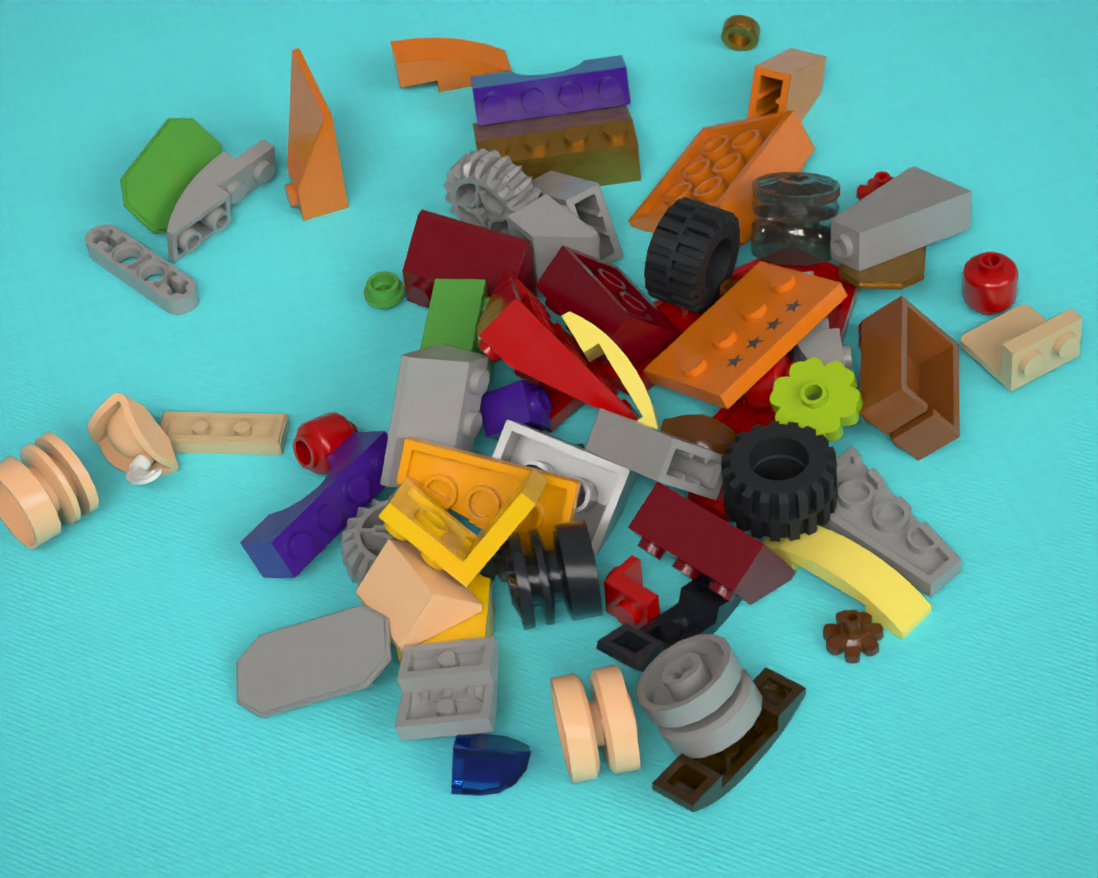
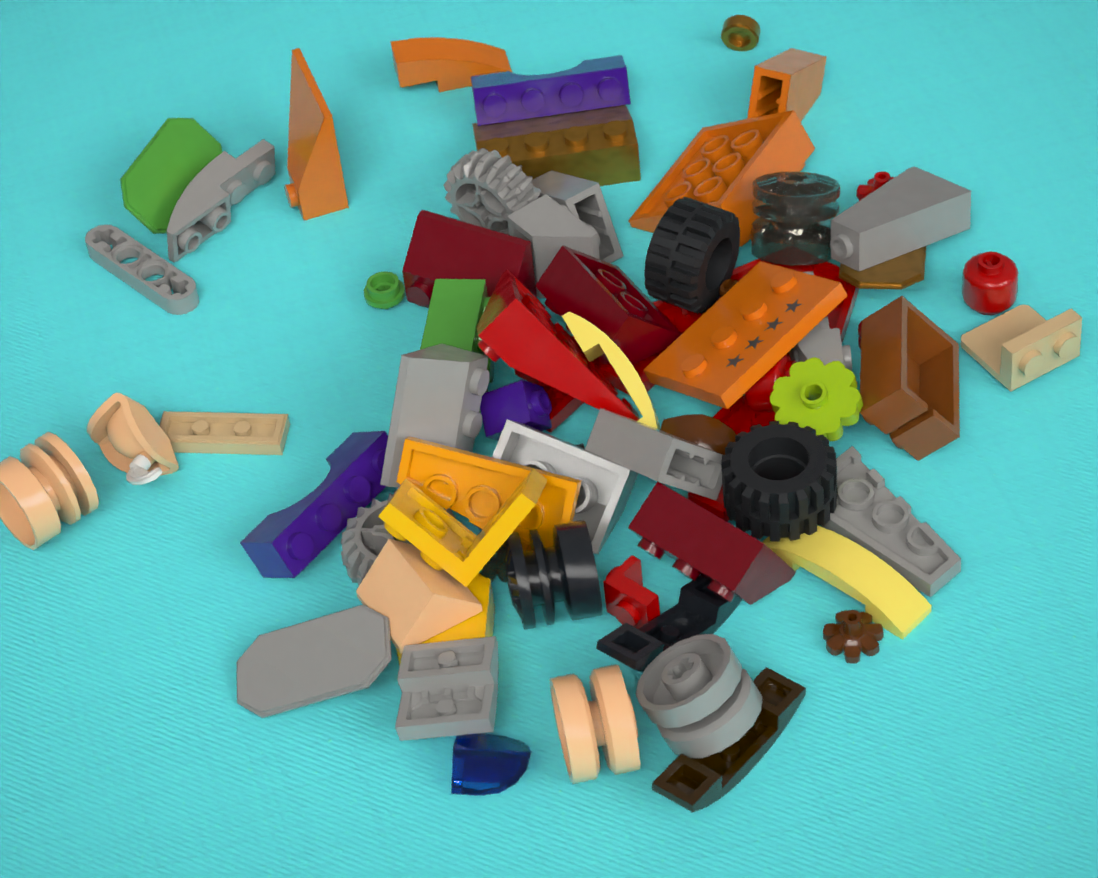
(319, 438): red head -> none

